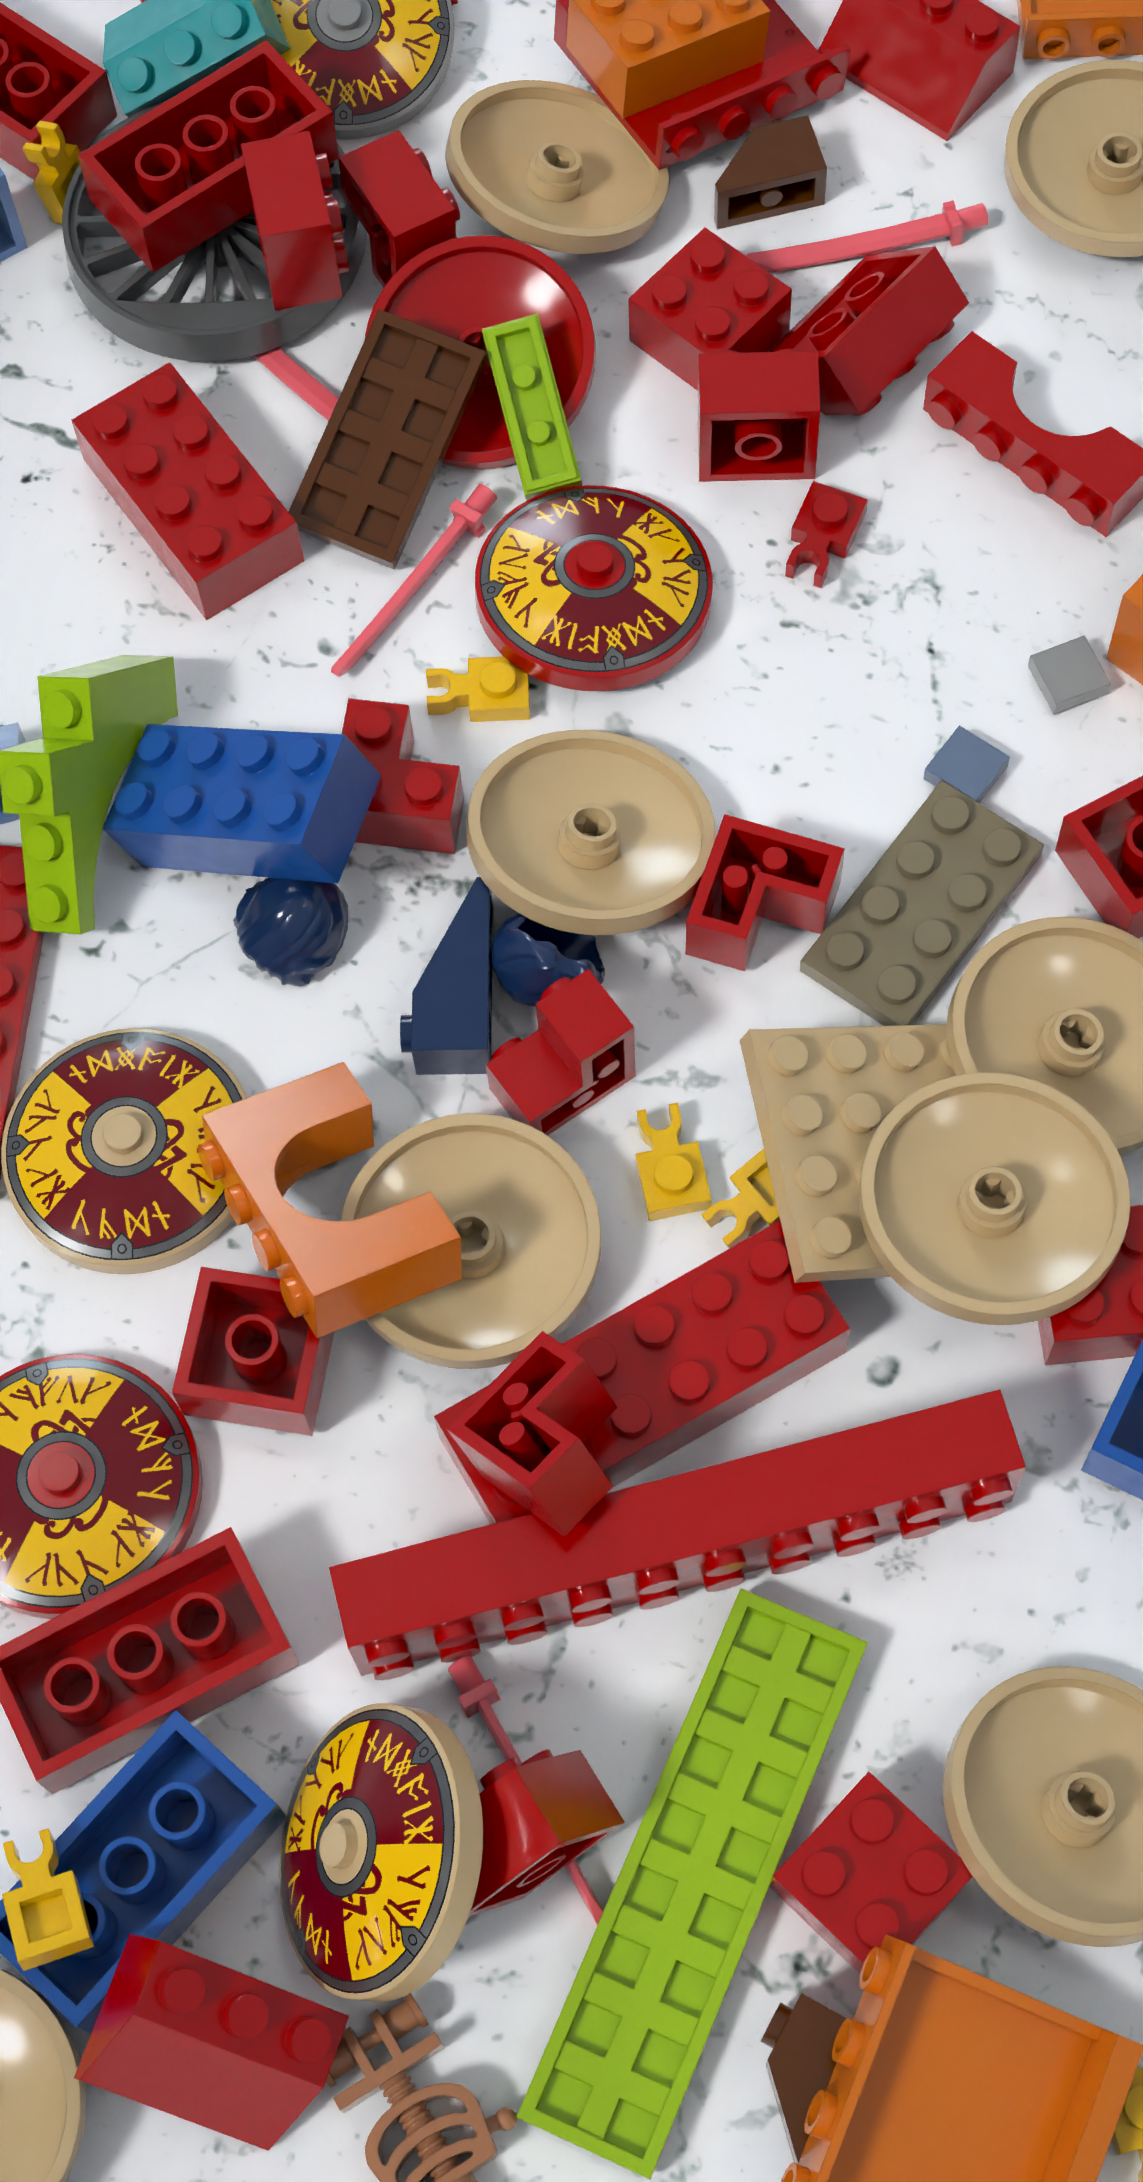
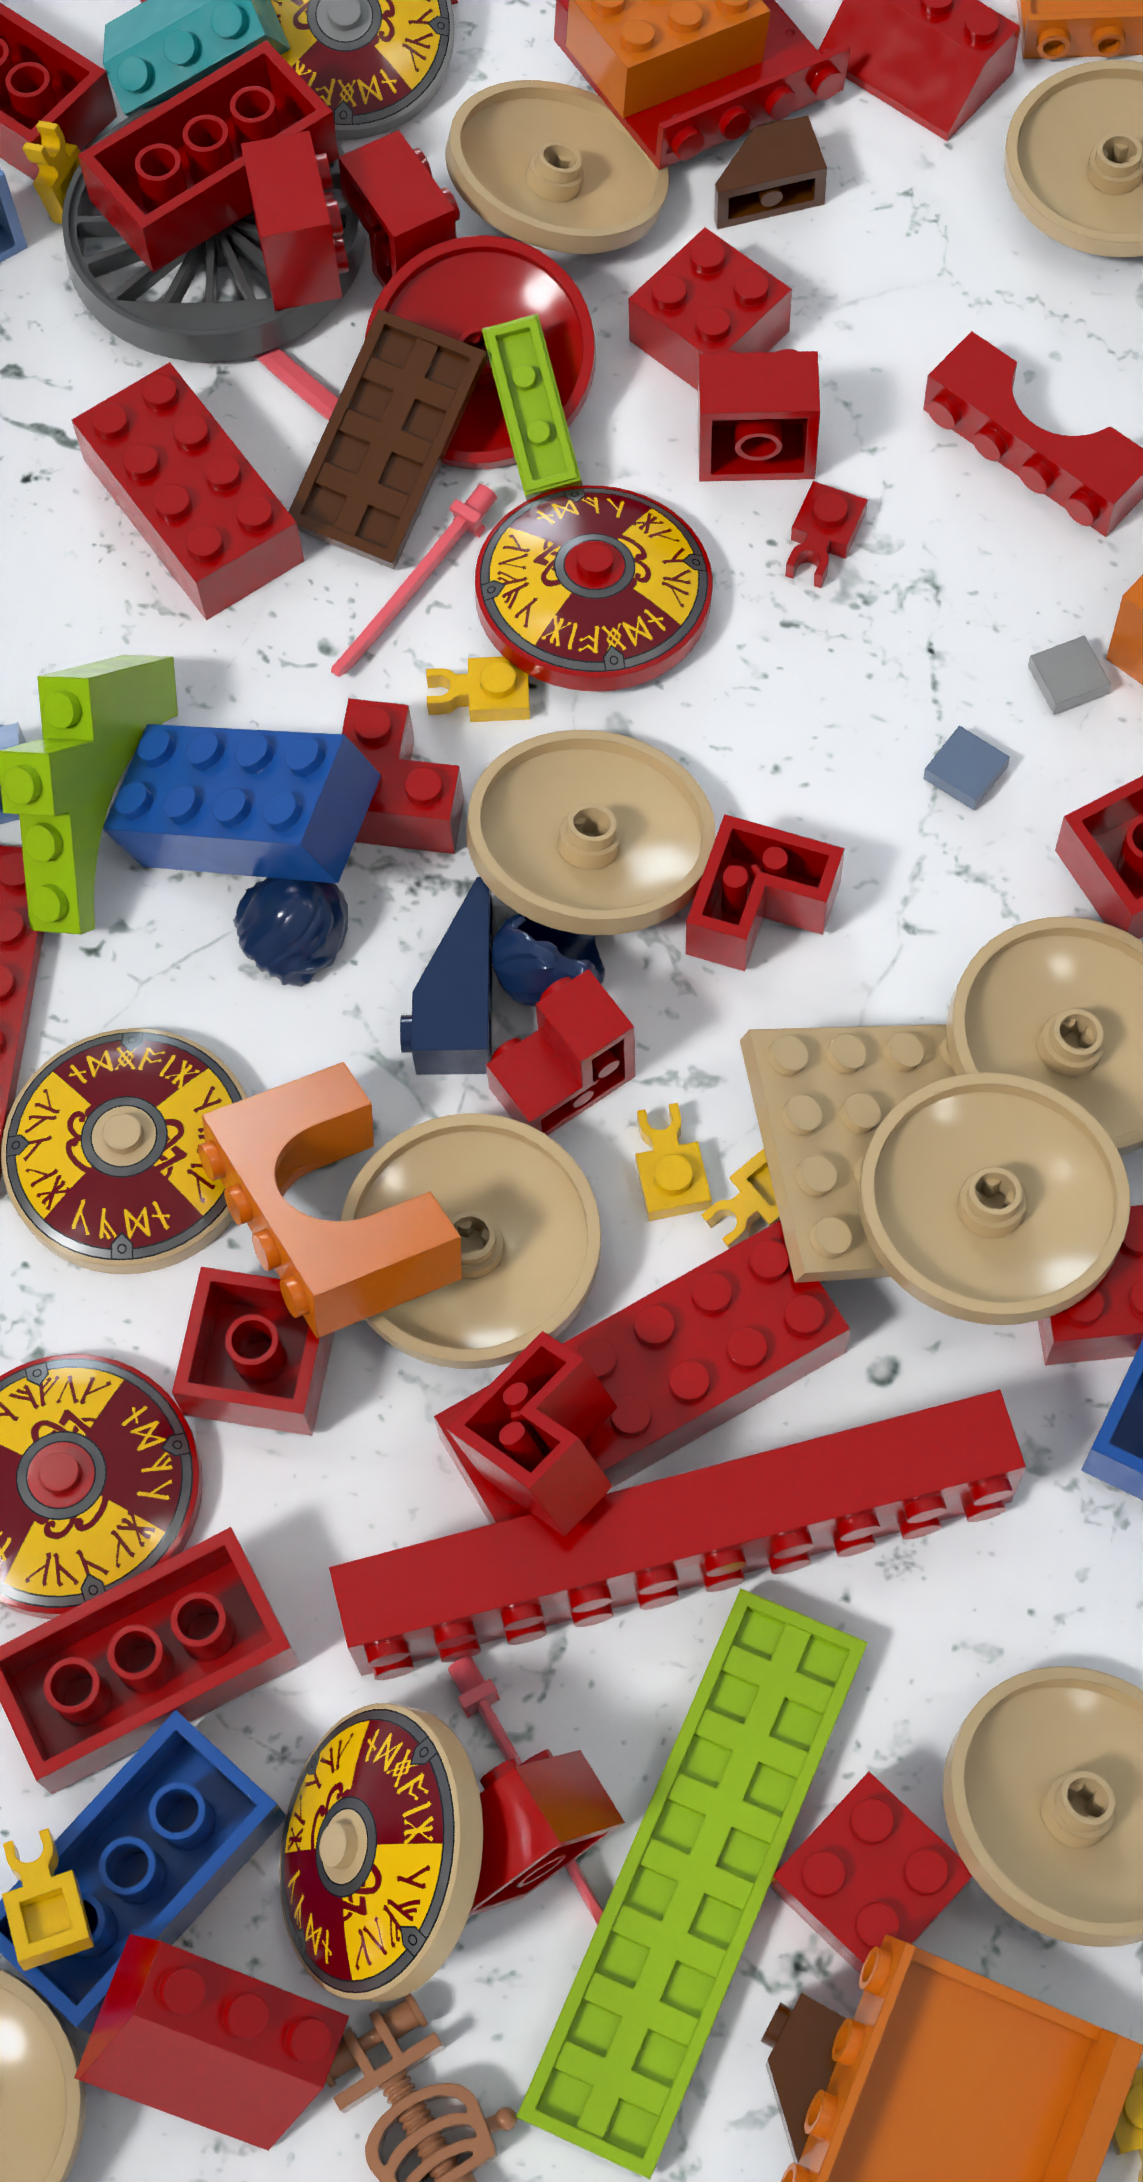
(876, 325): red slope -> none
(921, 907): dark tan plate -> none
(949, 223): coral sword -> none

